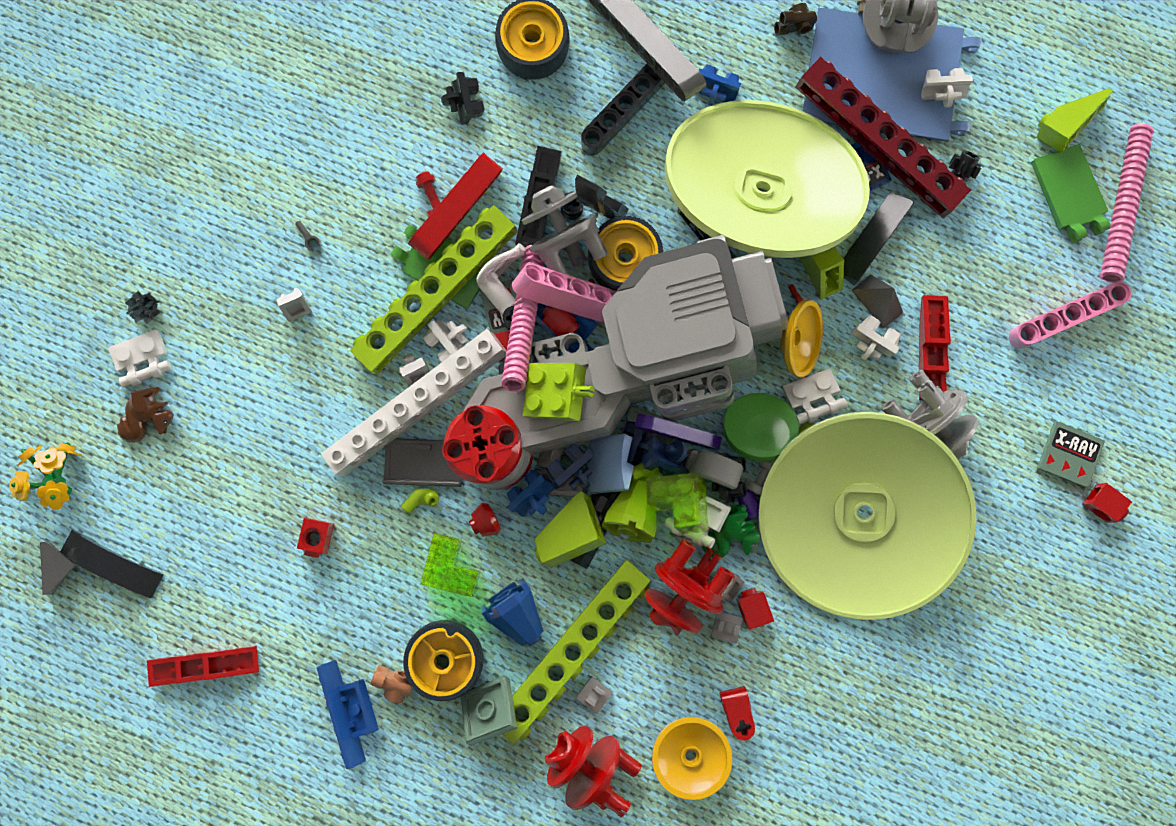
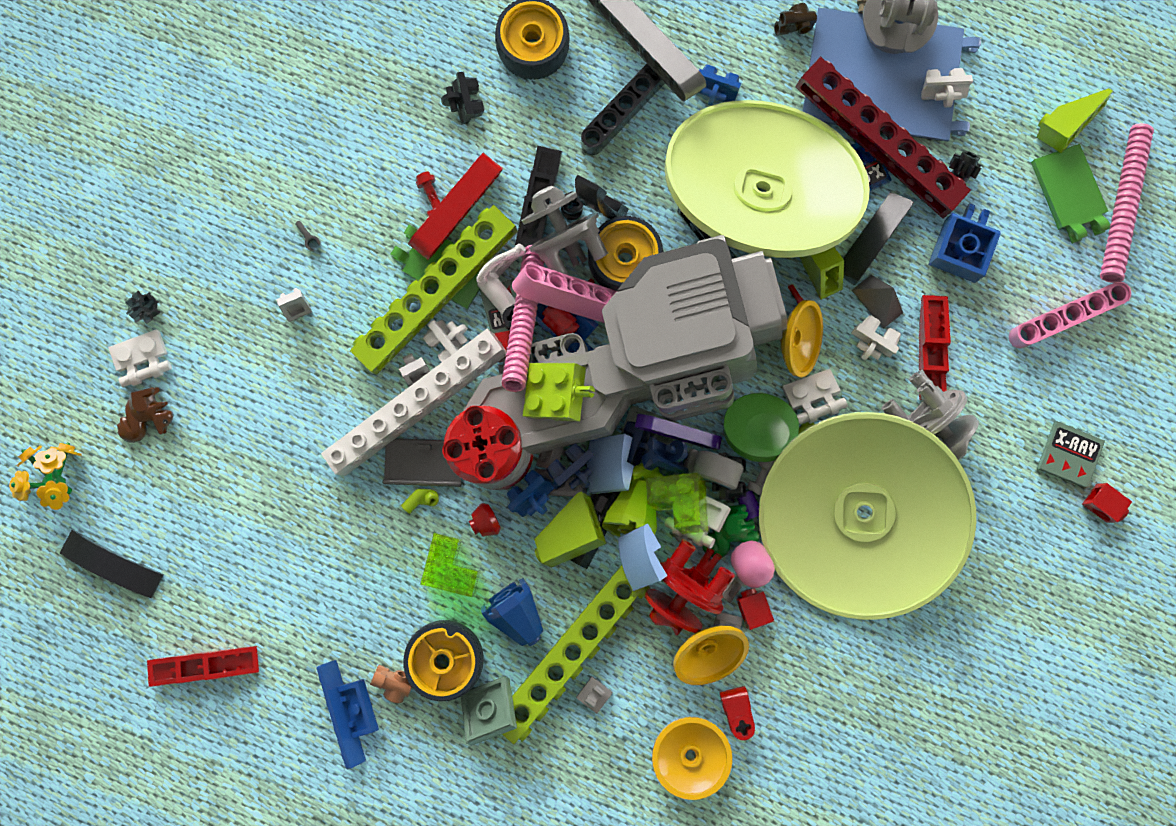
(54, 567): dark grey slope -> none
(308, 527): red brick -> none
(589, 770): red piece -> none
(638, 557): none -> light blue slope
(710, 655): none -> yellow dish
(752, 564): none -> bright pink helmet
(980, 243): none -> blue hinge

